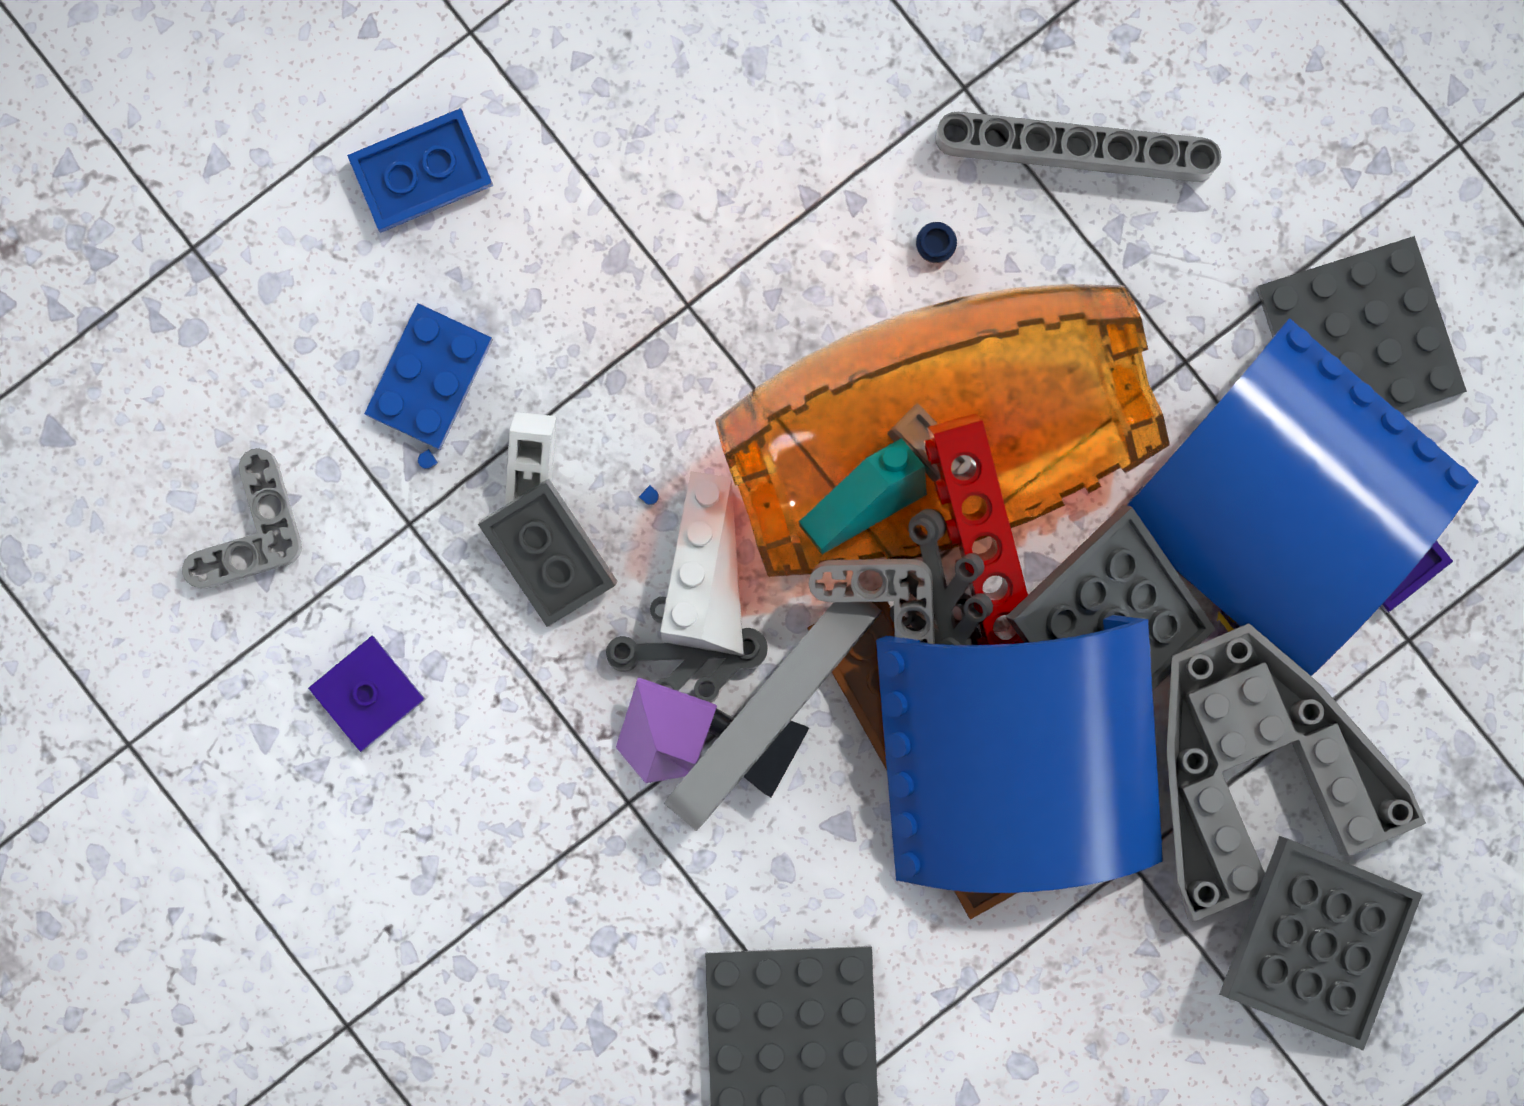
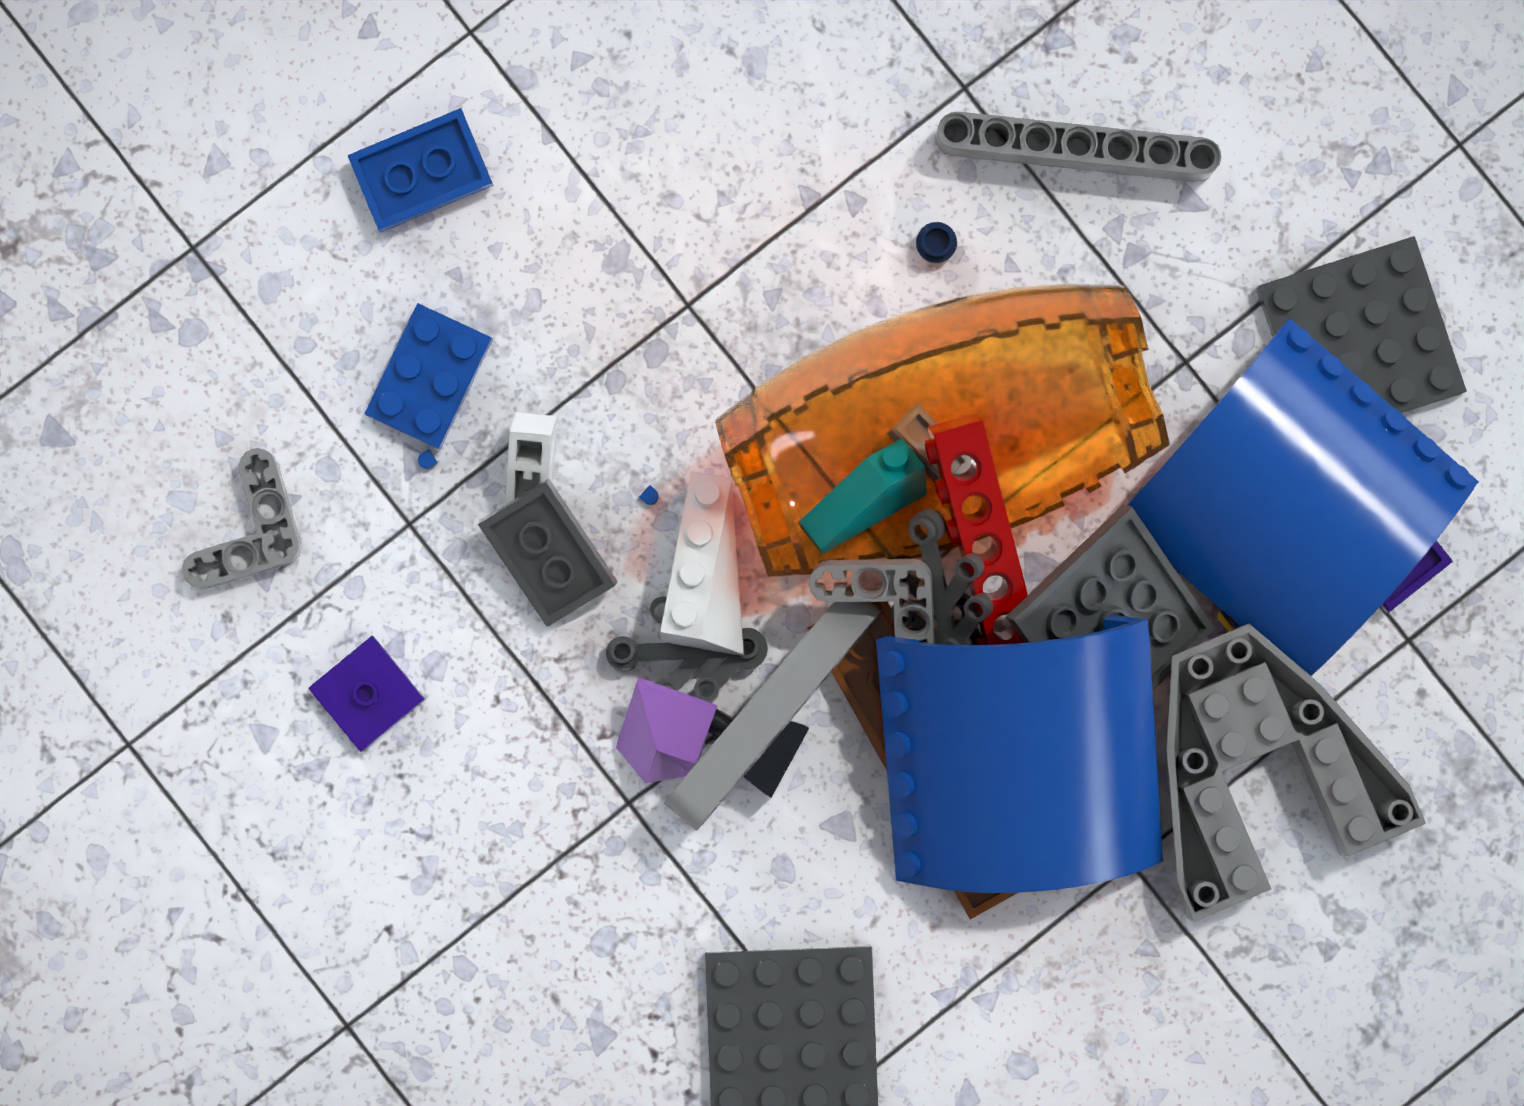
(1320, 943): dark grey plate -> none

